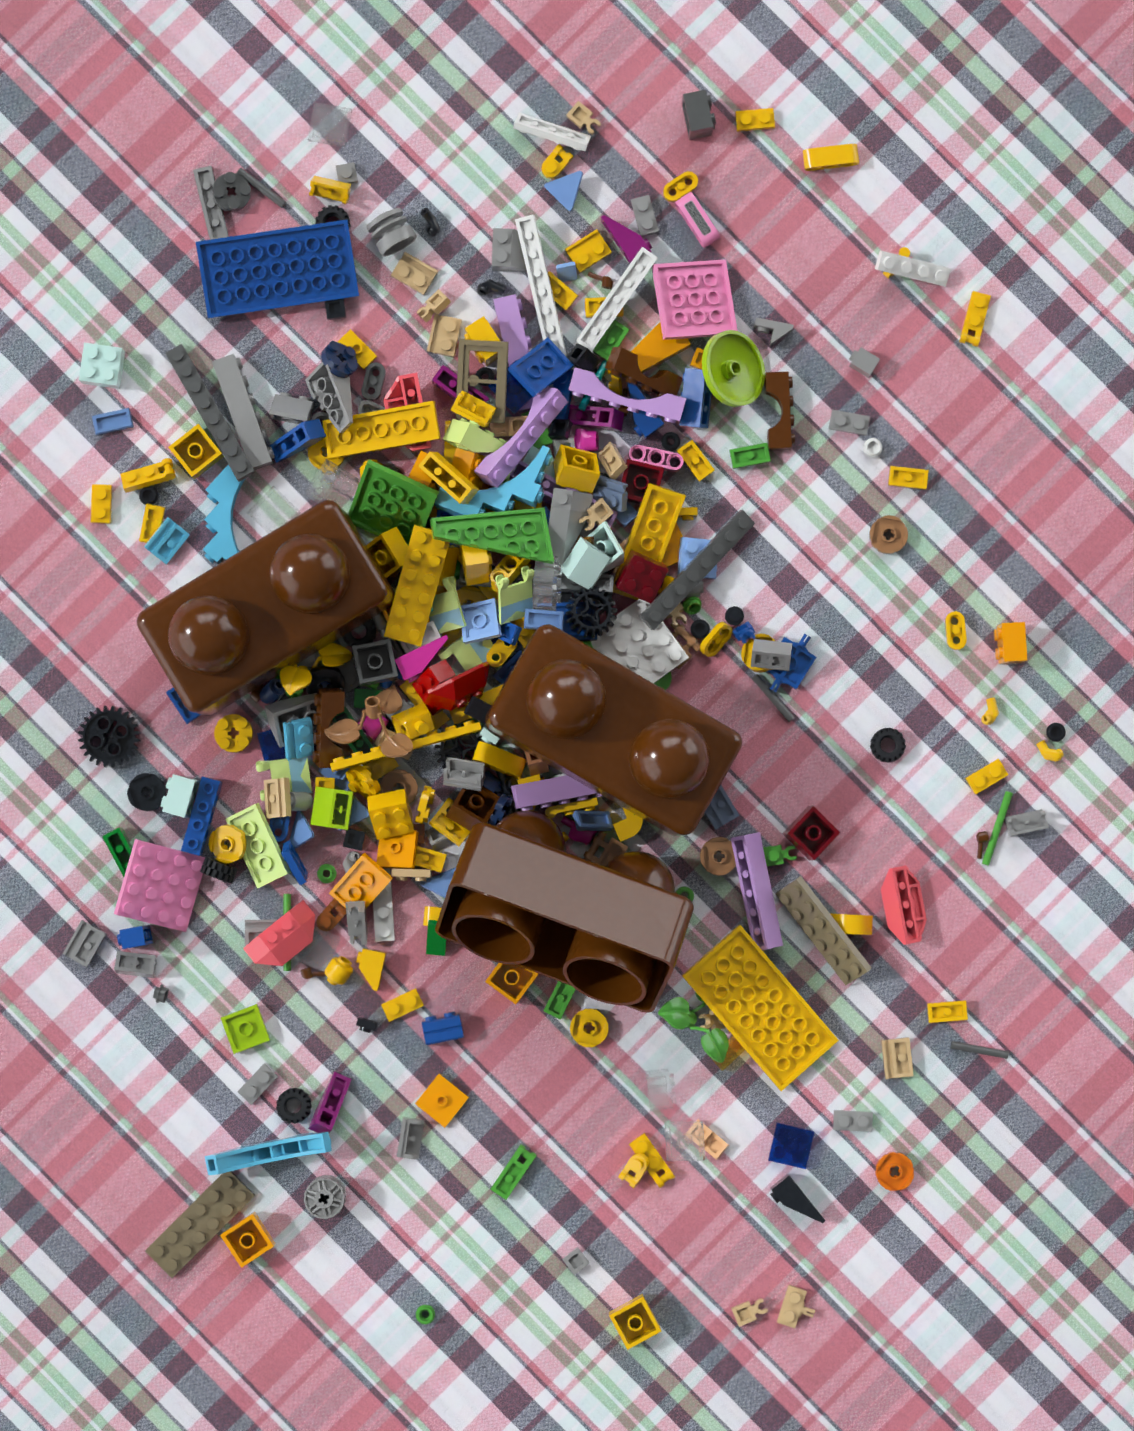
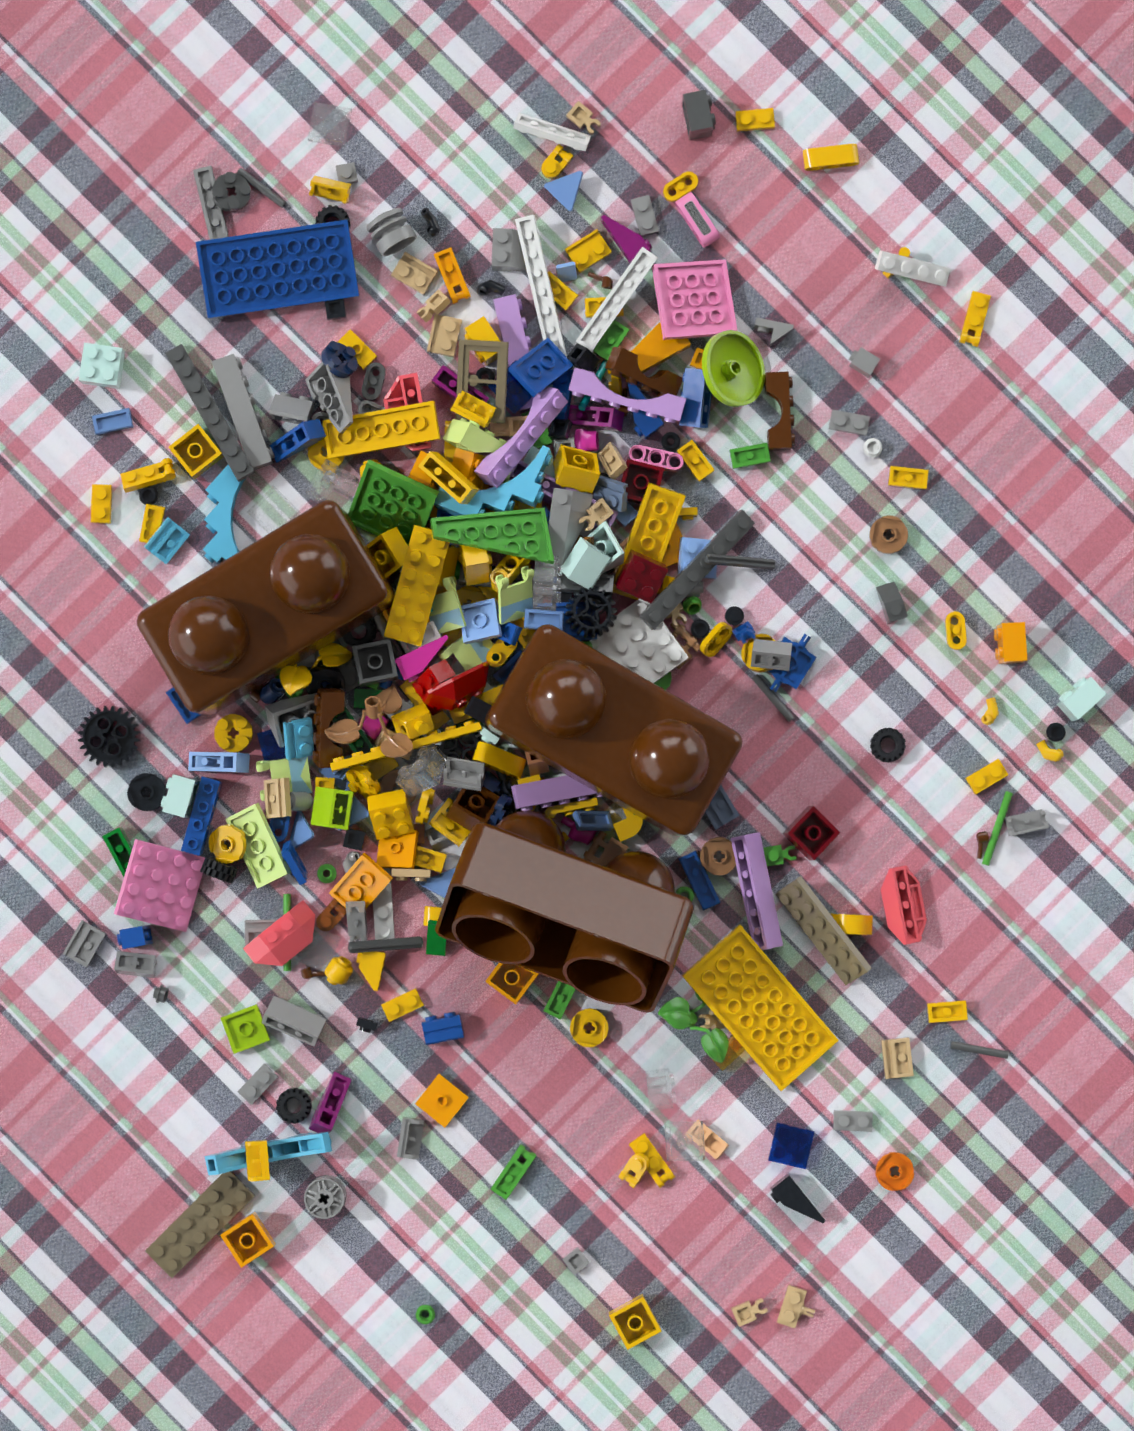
(219, 762): none -> light blue slope
(257, 1160): none -> yellow hinge
(294, 1021): none -> light grey brick
(385, 944): none -> dark grey axle
(424, 772): none -> clear brick
(451, 274): none -> light orange plate
(699, 880): none -> blue tile
(738, 561): none -> dark grey axle
(891, 602): none -> dark grey slope
(1081, 698): none -> light aqua brick

